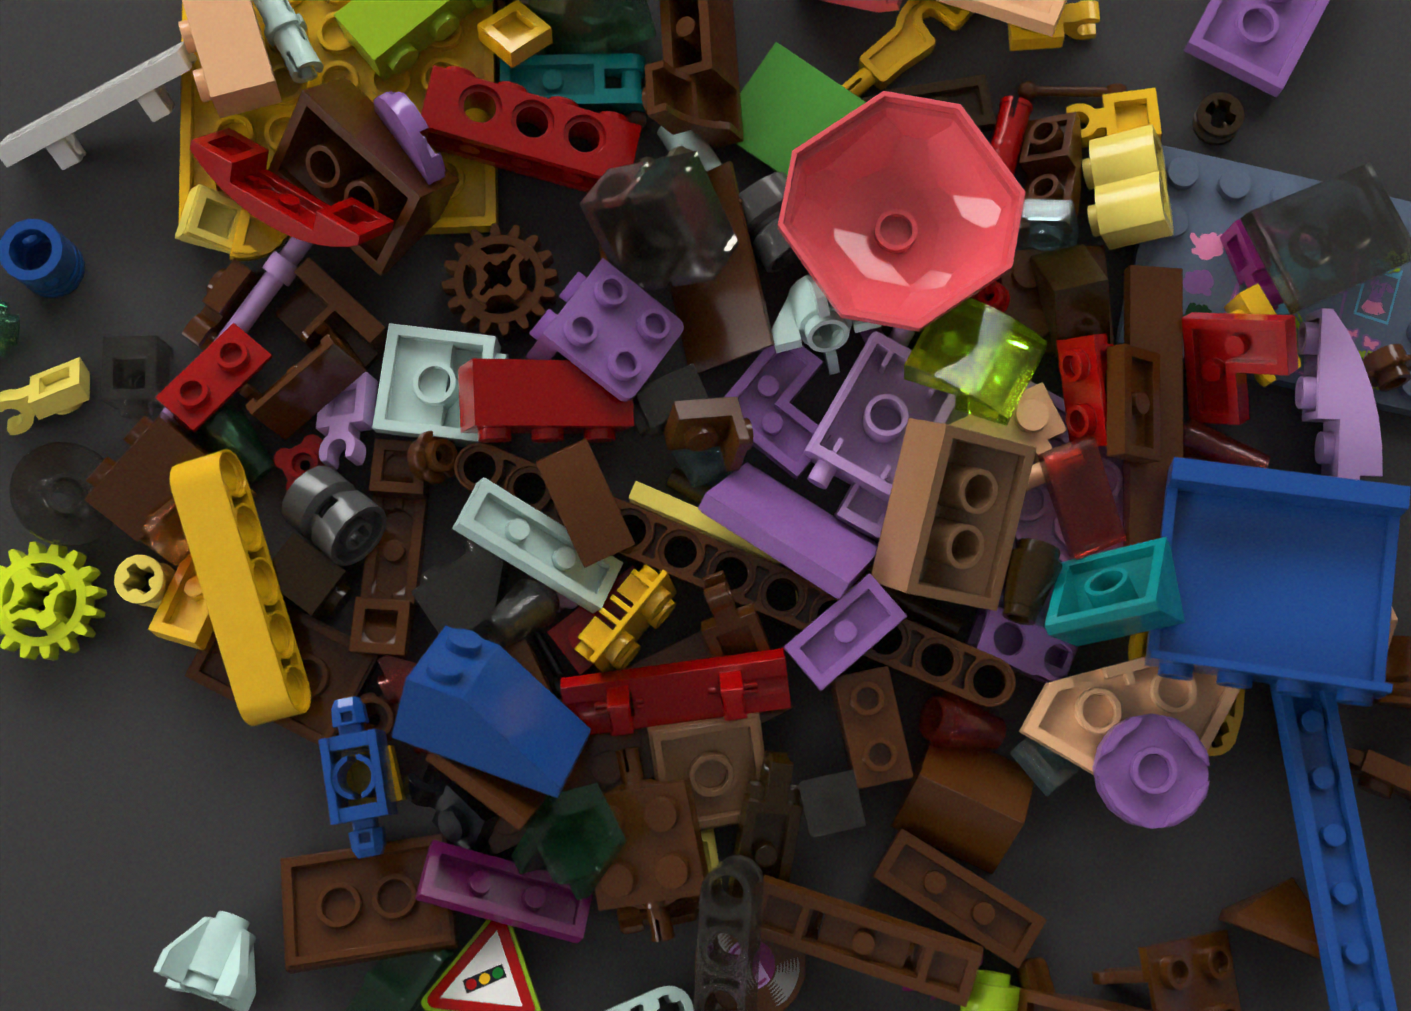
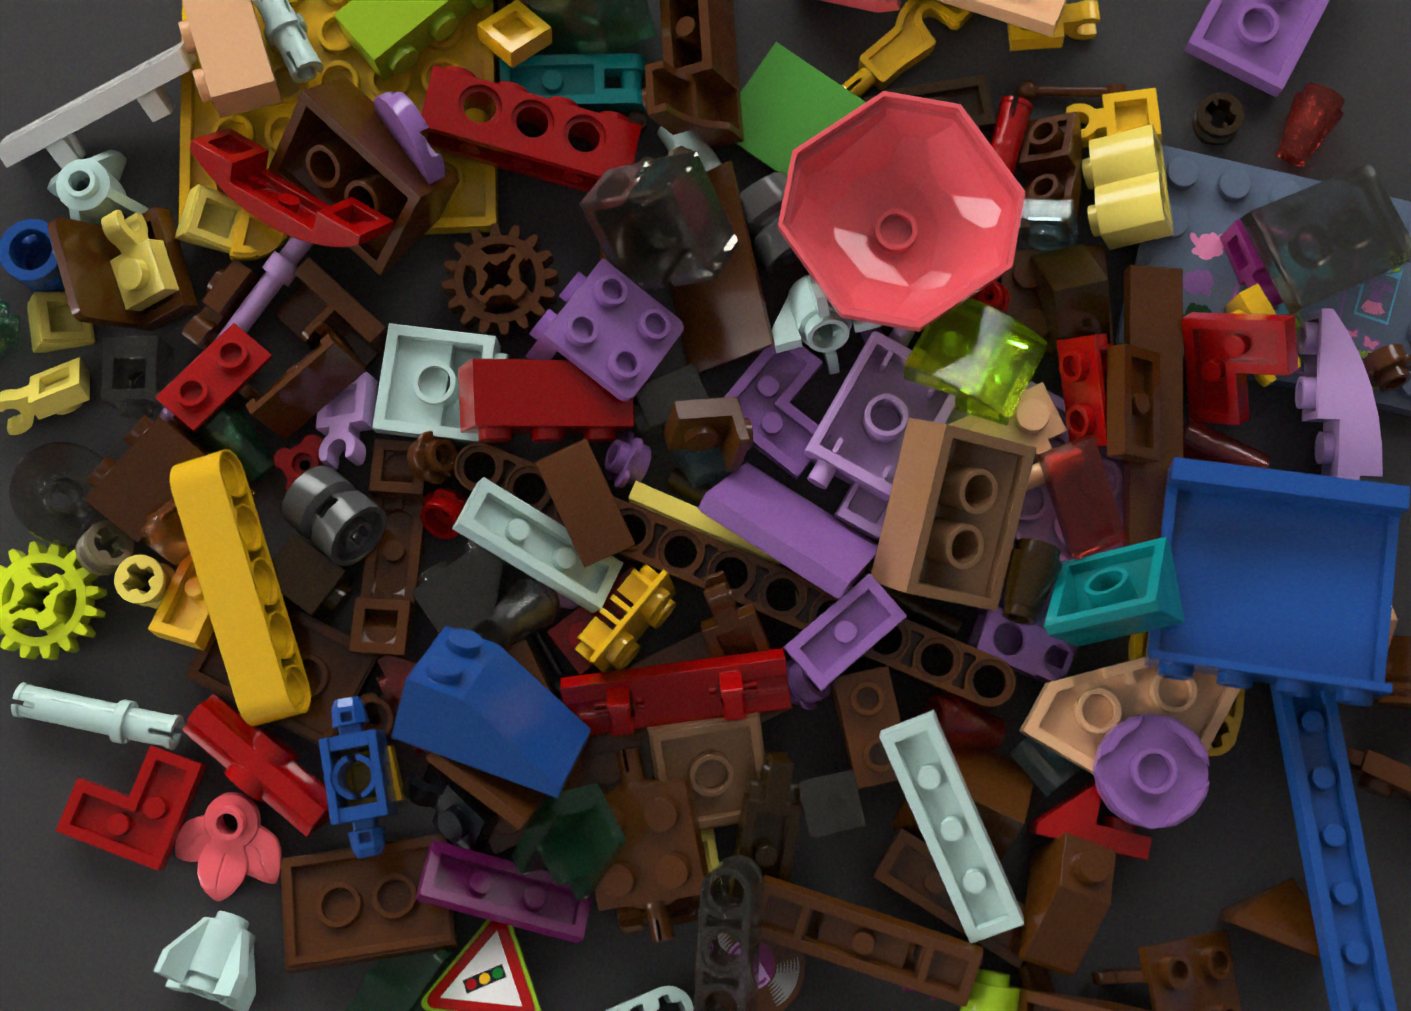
(54, 325): none -> light yellow slope
(90, 283): none -> reddish brown bracket
(93, 188): none -> light aqua brick
(101, 562): none -> dark tan bush
(119, 720): none -> light aqua pin
(137, 824): none -> red plate
(143, 266): none -> light yellow plate
(229, 854): none -> coral plate
(259, 764): none -> red piece
(441, 512): none -> red plate
(627, 460): none -> medium lavender plate
(802, 689): none -> medium lavender plate
(952, 827): none -> light aqua plate
(1065, 901): none -> reddish brown slope
(1078, 816): none -> red slope
(1309, 122): none -> clear red cone

